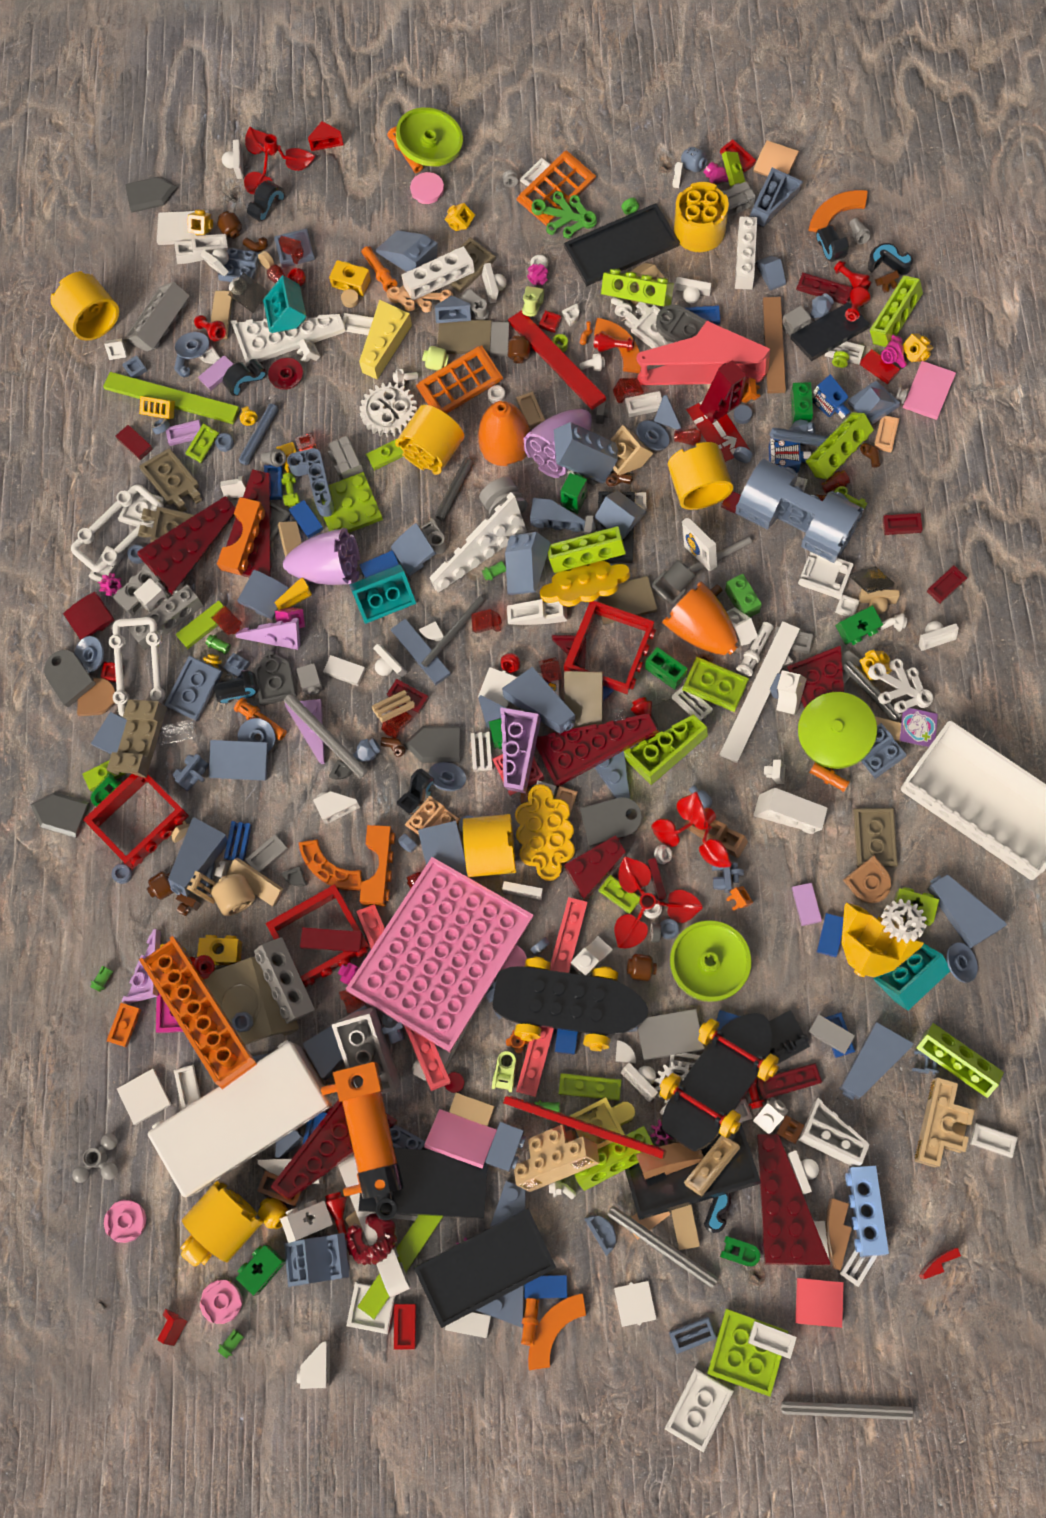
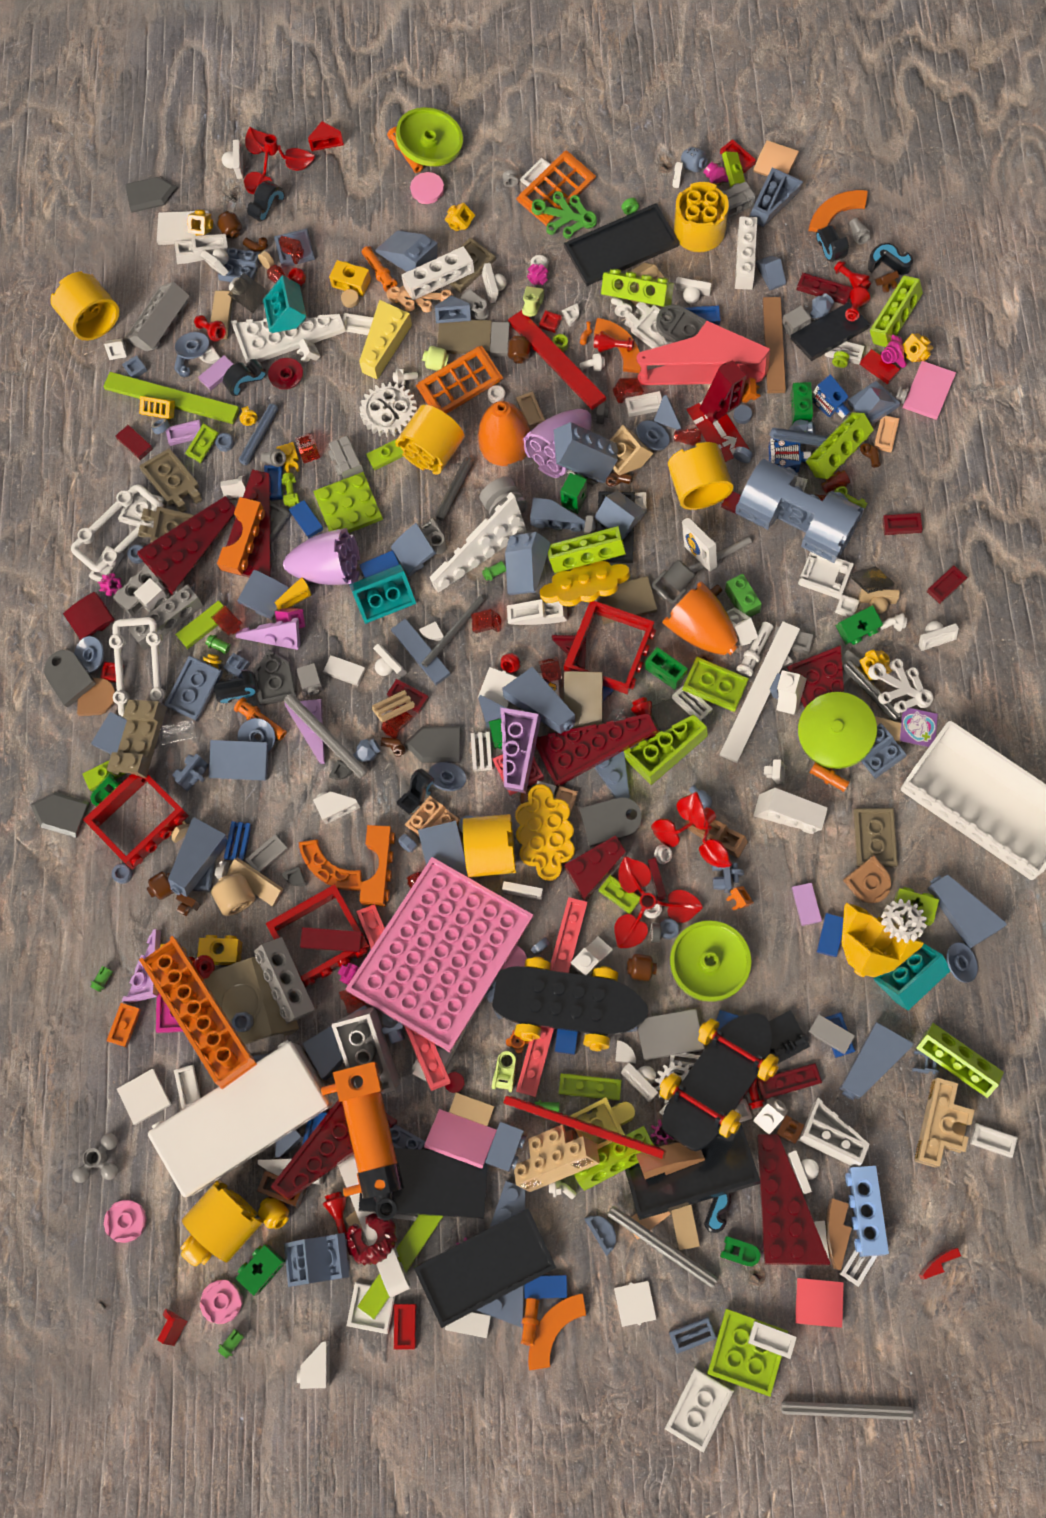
(196, 882): tan tile -> none
(289, 536): tan tile -> none
(294, 1224): white brick -> none
(308, 466): sand blue beam -> none
(712, 1165): tan tile -> none

